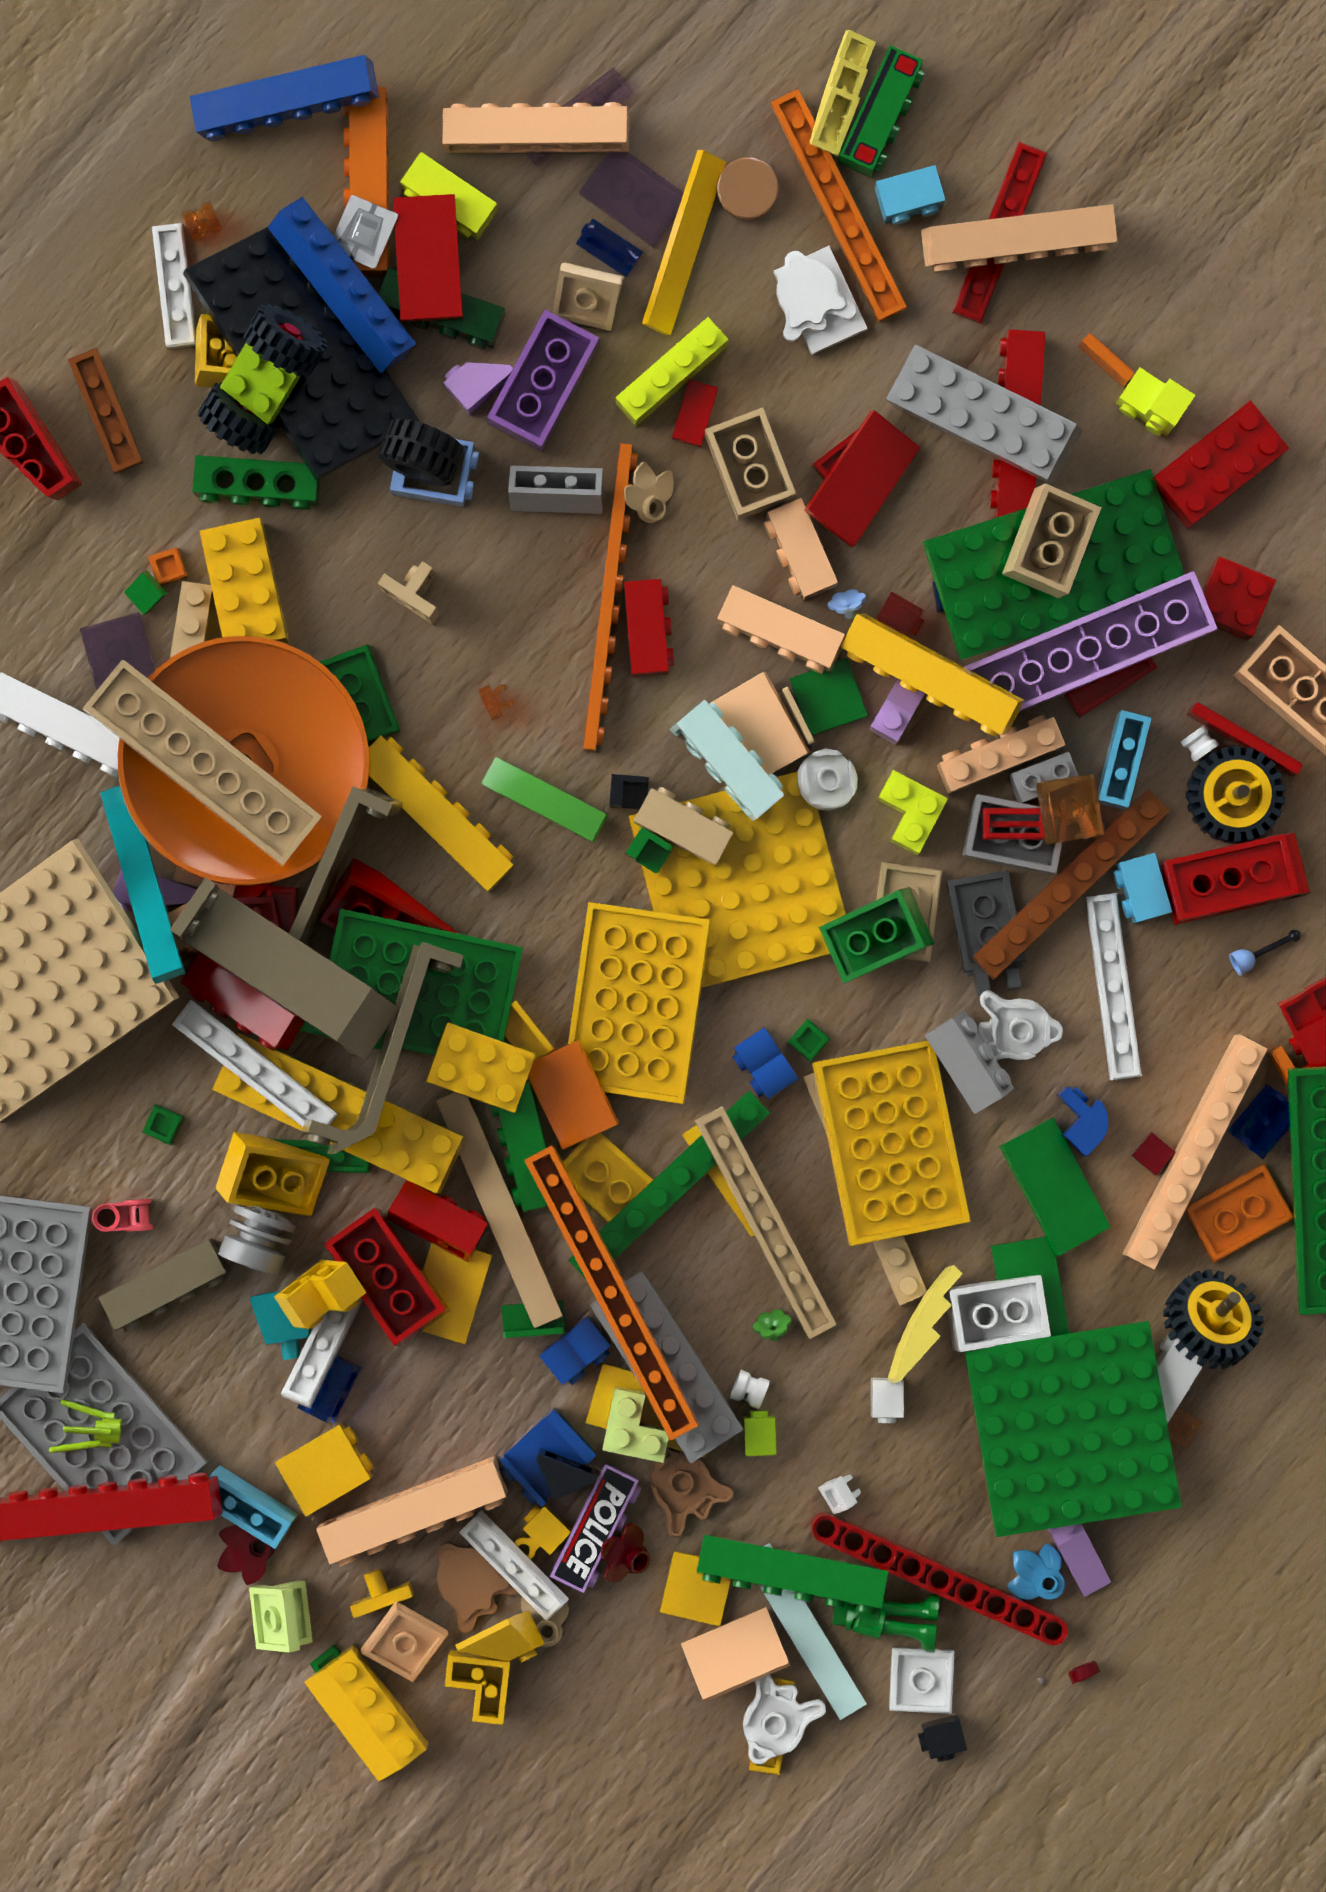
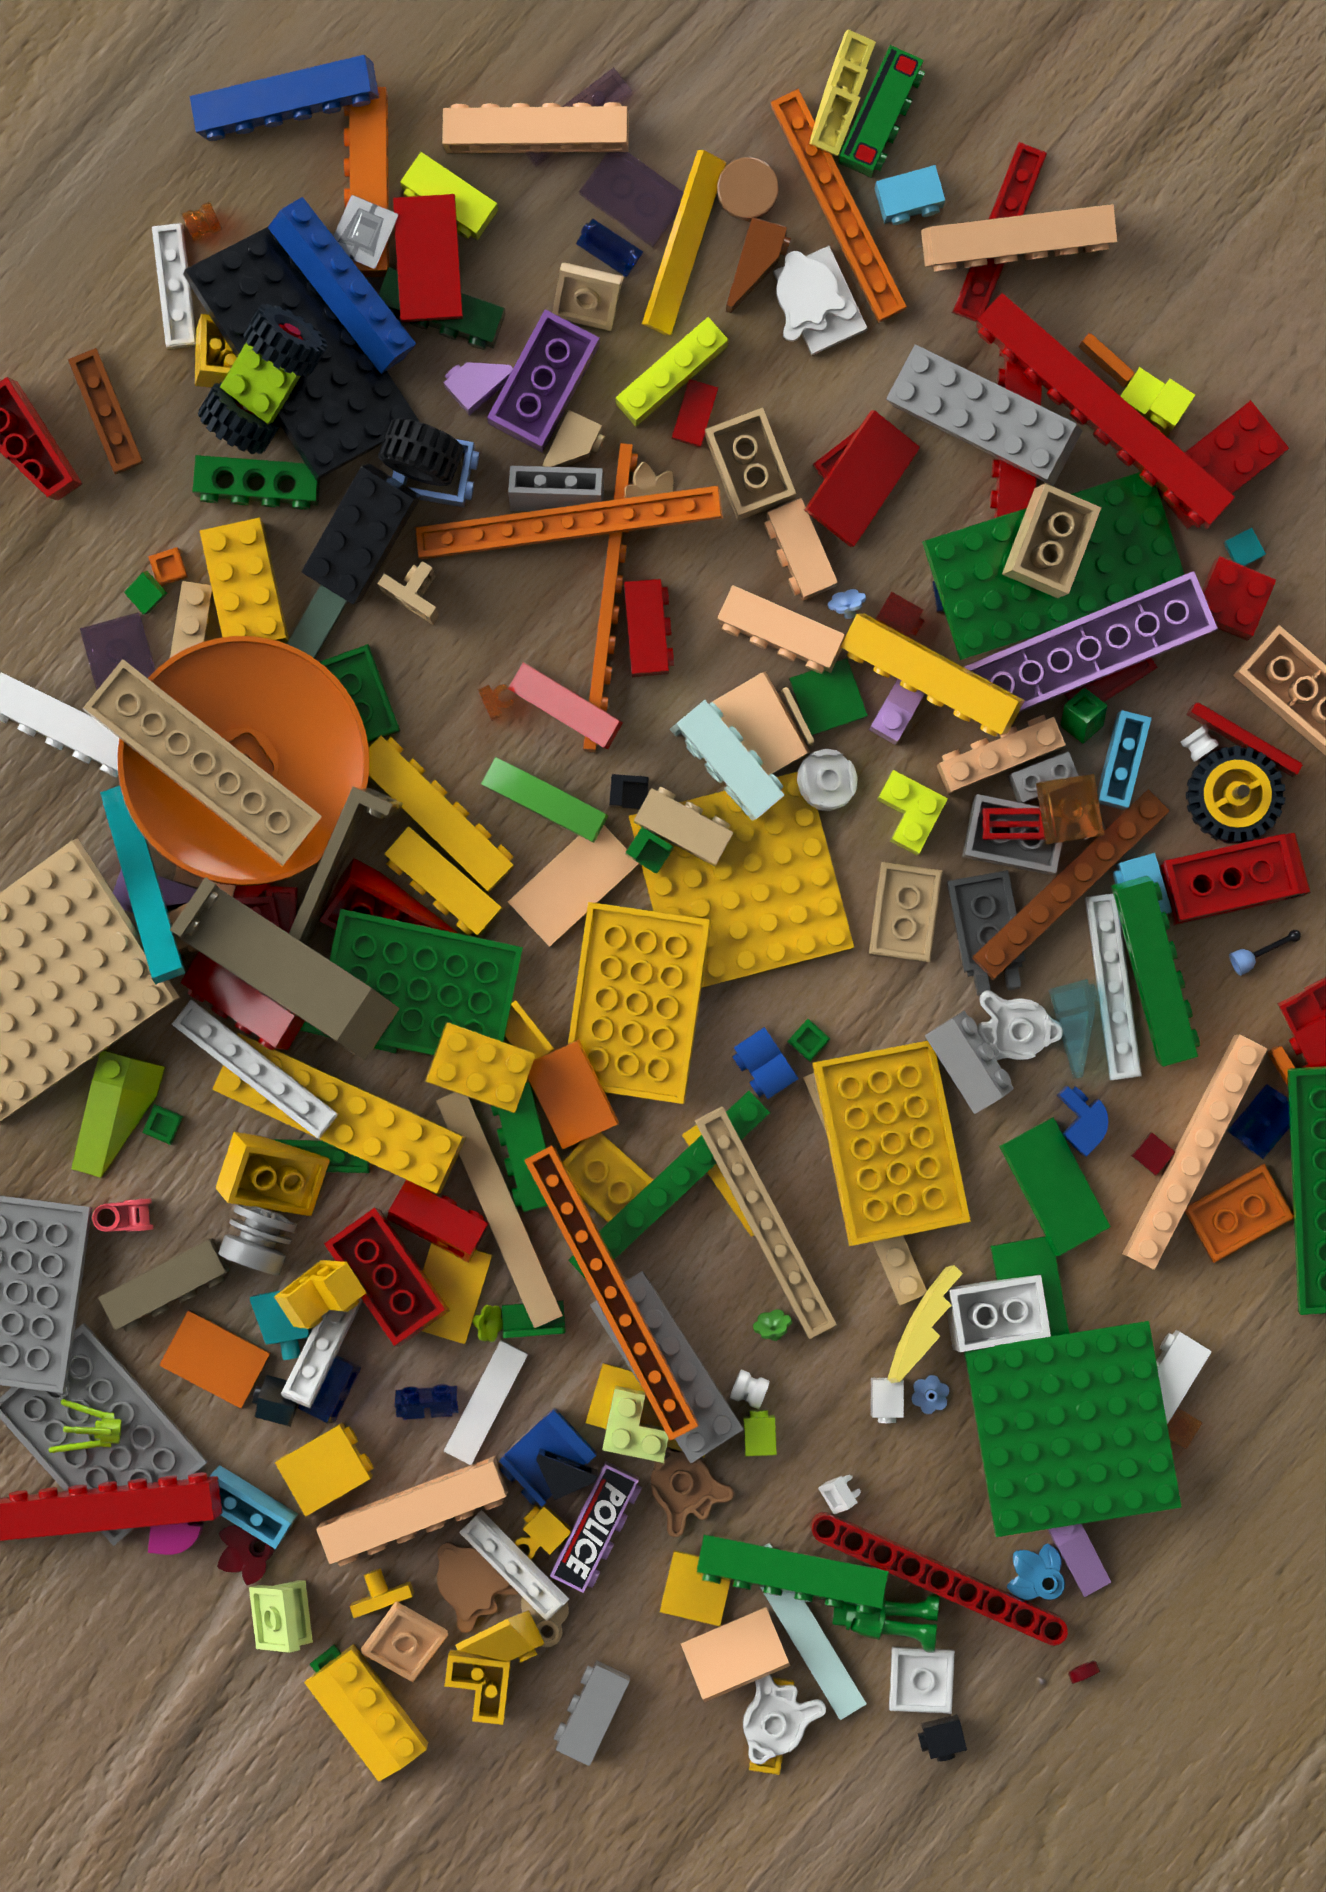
(115, 1104): none -> lime wedge
(173, 1538): none -> dark pink brick
(215, 1359): none -> orange tile
(271, 1404): none -> black brick
(317, 621): none -> sand green tile
(361, 533): none -> black brick
(412, 1401): none -> clear blue hinge
(439, 961): dark tan panel -> none
(443, 881): none -> yellow brick
(485, 1402): none -> white tile
(488, 1323): none -> lime plant
(565, 705): none -> tile
(569, 522): none -> orange plate
(571, 880): none -> light nougat tile
(574, 441): none -> tan slope
(575, 1351): blue brick -> none
(591, 1712): none -> light grey brick
(625, 1554): dark red plate -> none
(758, 257): none -> dark orange slope
(876, 935): green slope -> none
(924, 1388): none -> light blue plant
(1075, 1012): none -> clear light blue slope
(1083, 715): none -> green panel
(1103, 411): none -> red brick
(1155, 970): none -> green brick
(1213, 1319): wheel -> none
(1244, 547): none -> teal tile

